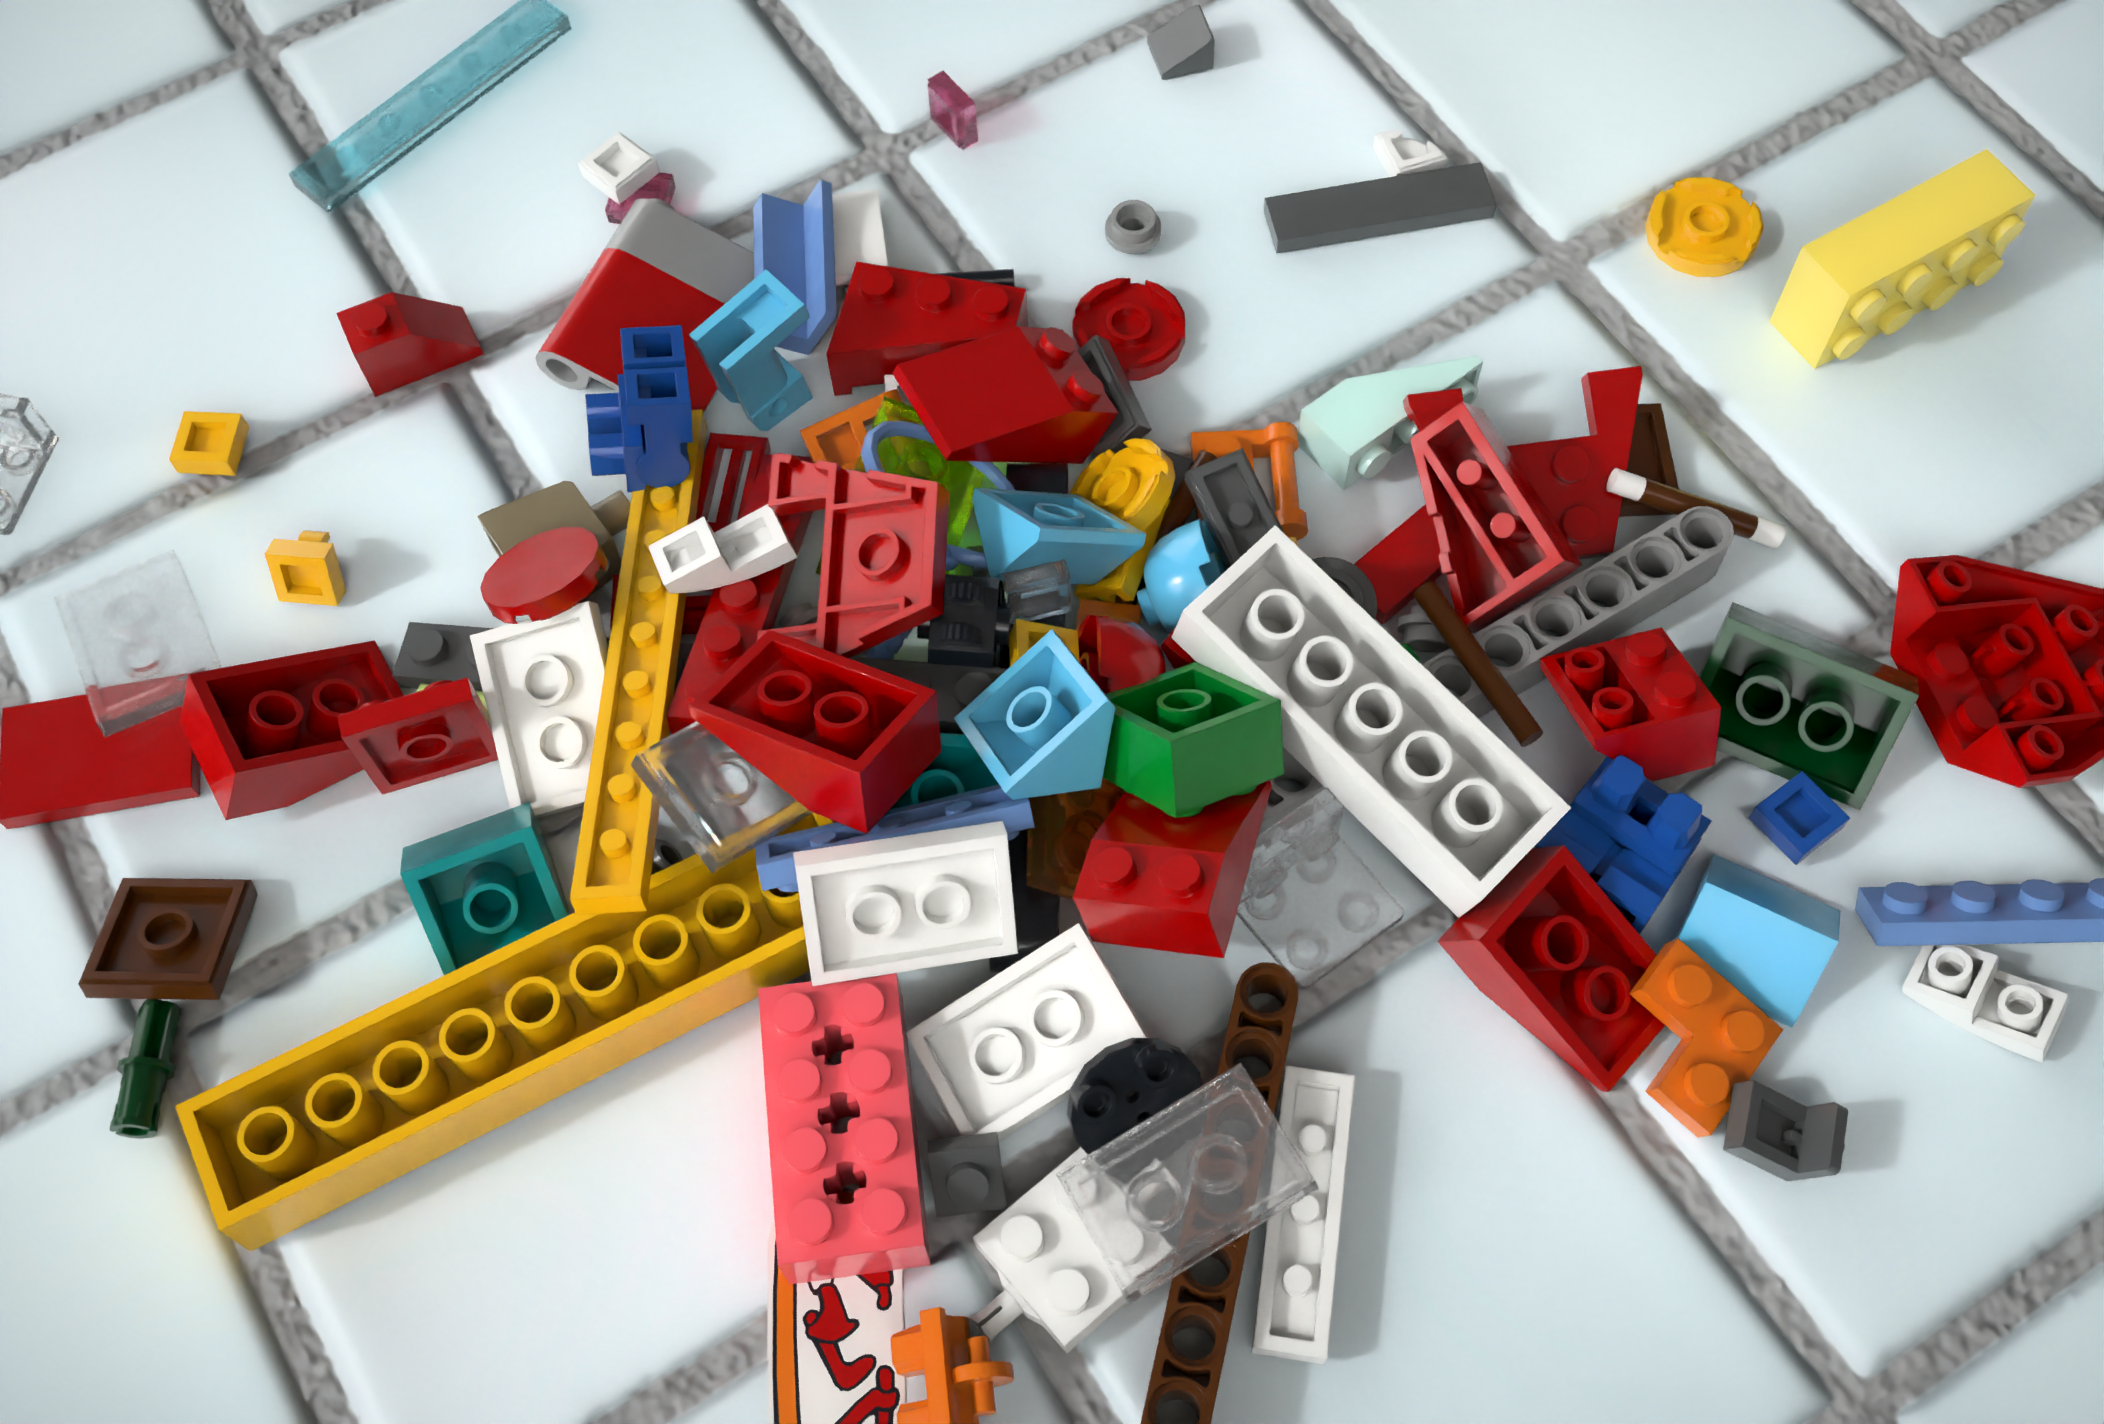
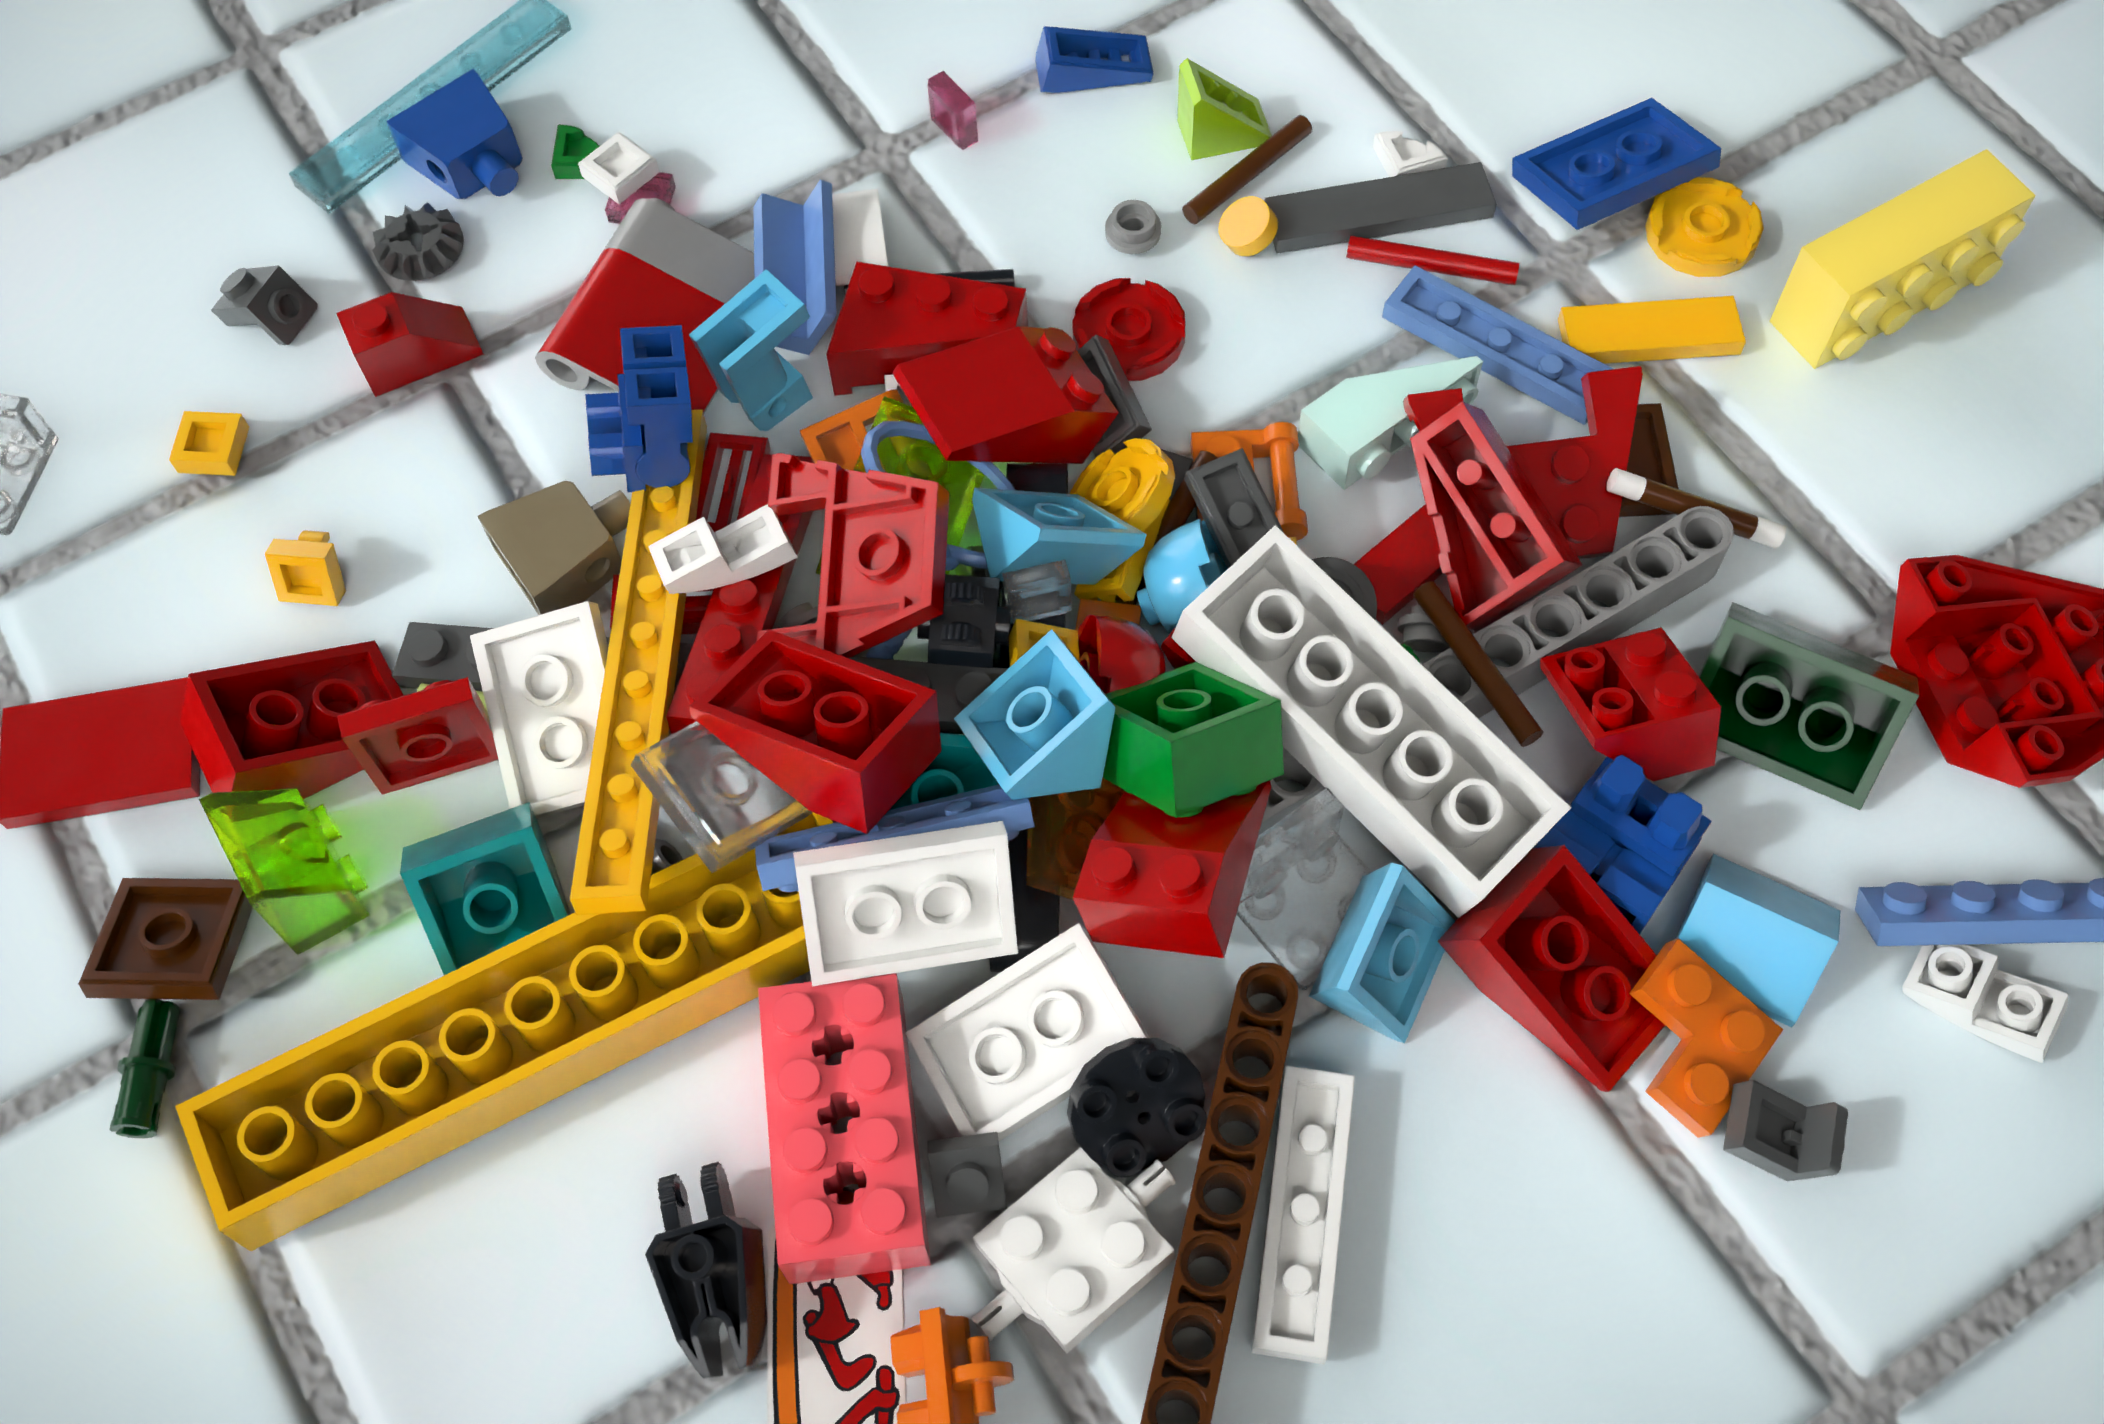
(136, 640): clear tile -> none
(265, 298): none -> dark grey bracket
(288, 863): none -> clear neon green slope
(440, 246): none -> dark grey gear
(459, 139): none -> blue torso
(543, 575): tile -> none
(569, 149): none -> green tile
(710, 1274): none -> black hinge
(1073, 62): none -> blue slope
(1183, 44): slope -> none
(1186, 1182): clear tile -> none
(1217, 114): none -> lime slope
(1247, 169): none -> reddish brown bar
(1248, 226): none -> yellow tile
(1384, 953): none -> medium azure slope
(1433, 260): none -> red bar
(1505, 344): none -> medium blue plate
(1615, 163): none -> blue plate
(1654, 329): none -> yellow tile
(1799, 817): blue plate -> none

